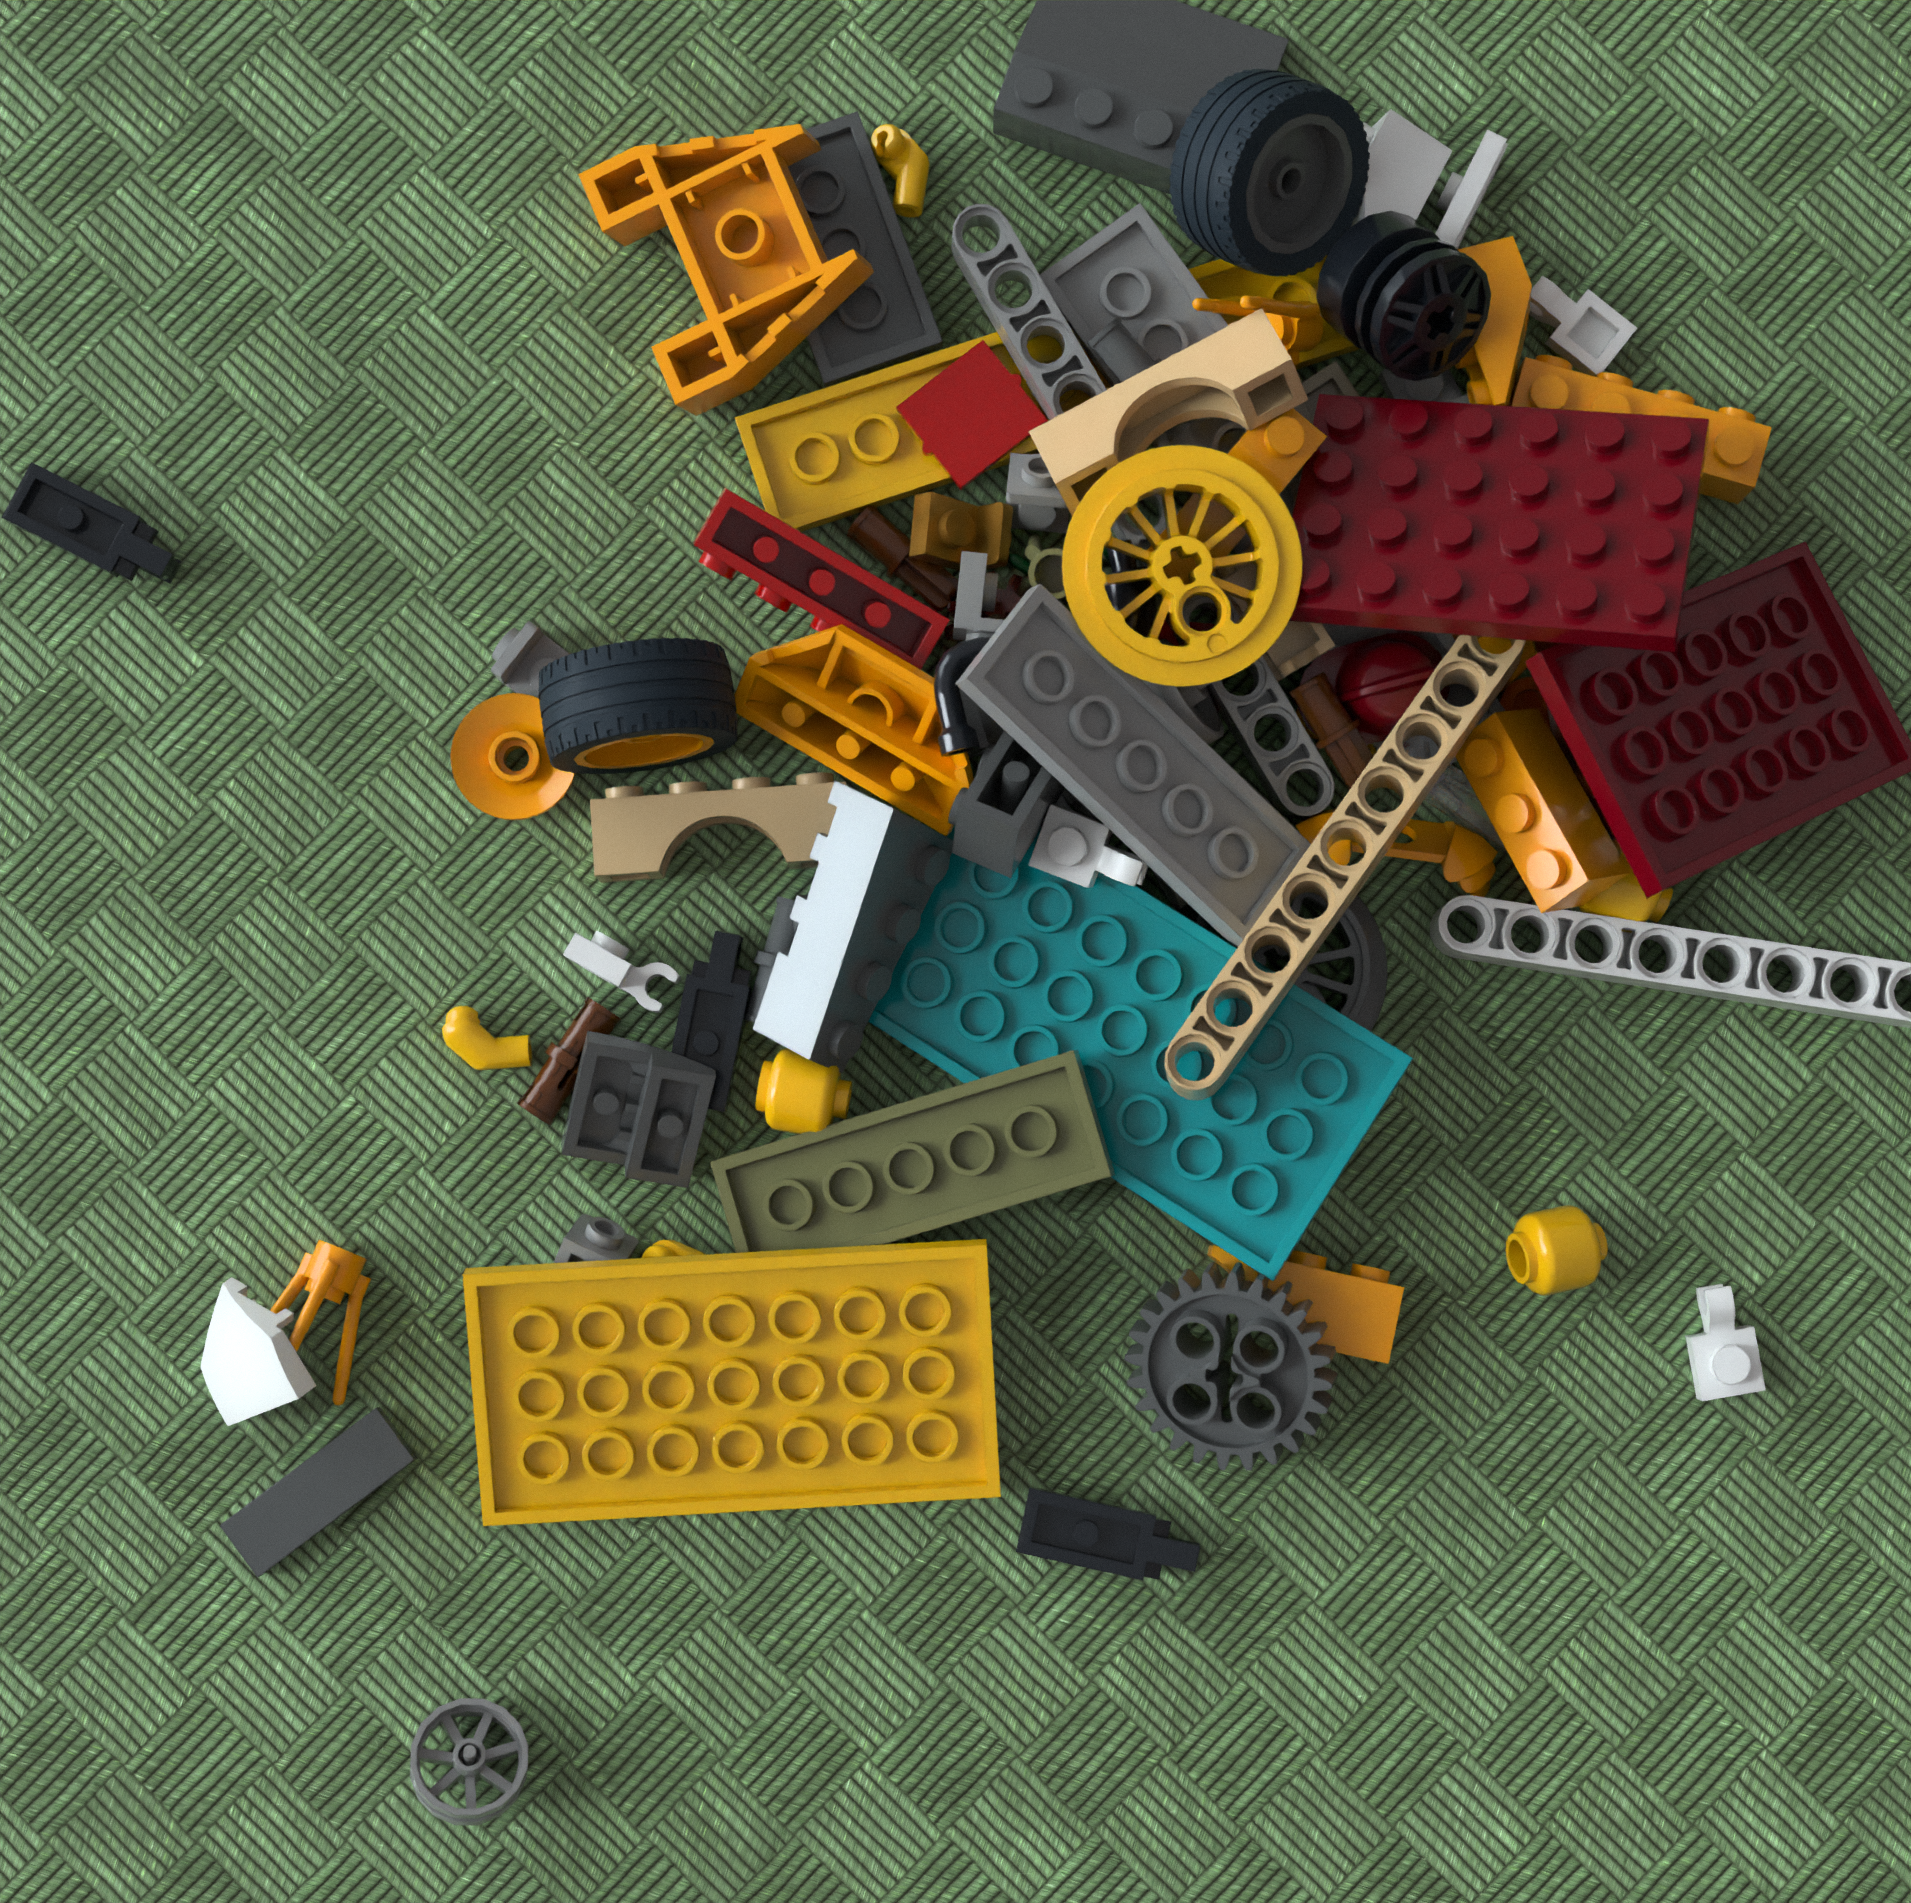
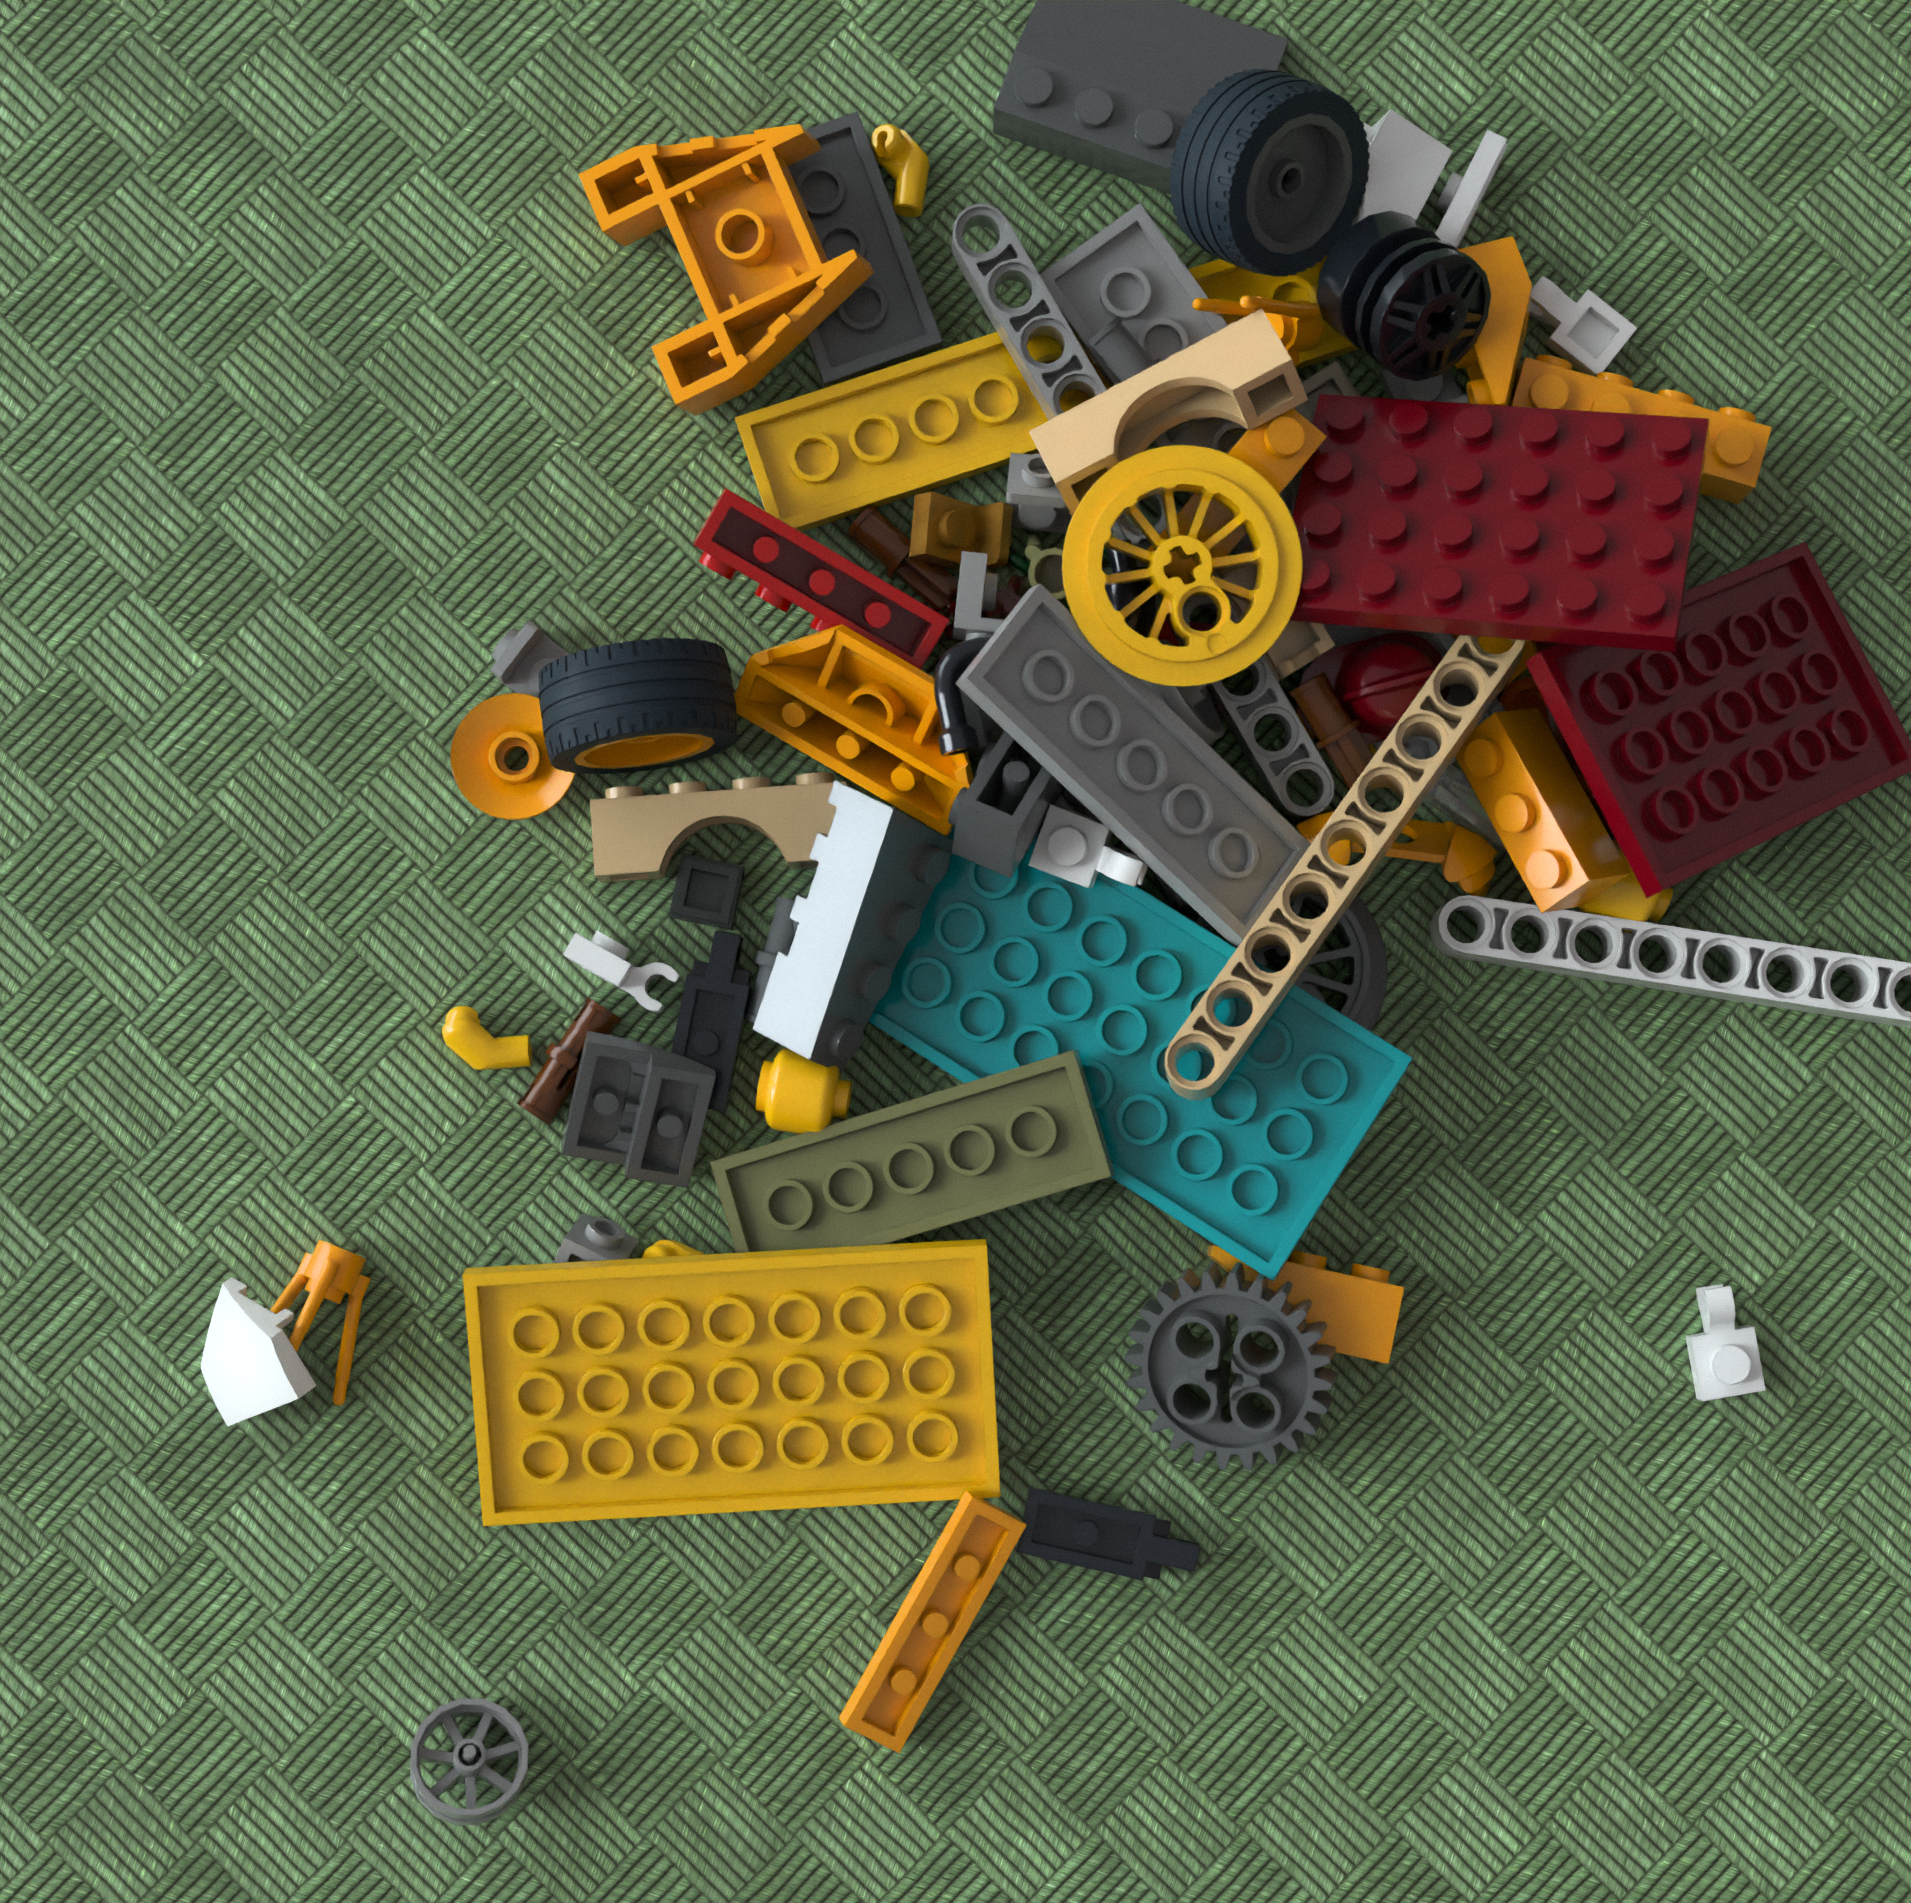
(87, 526): black hinge -> none
(318, 1492): dark grey tile -> none
(707, 892): none -> pearl dark grey tile
(932, 1622): none -> light orange plate
(971, 414): red piece -> none
(1556, 1250): yellow head -> none

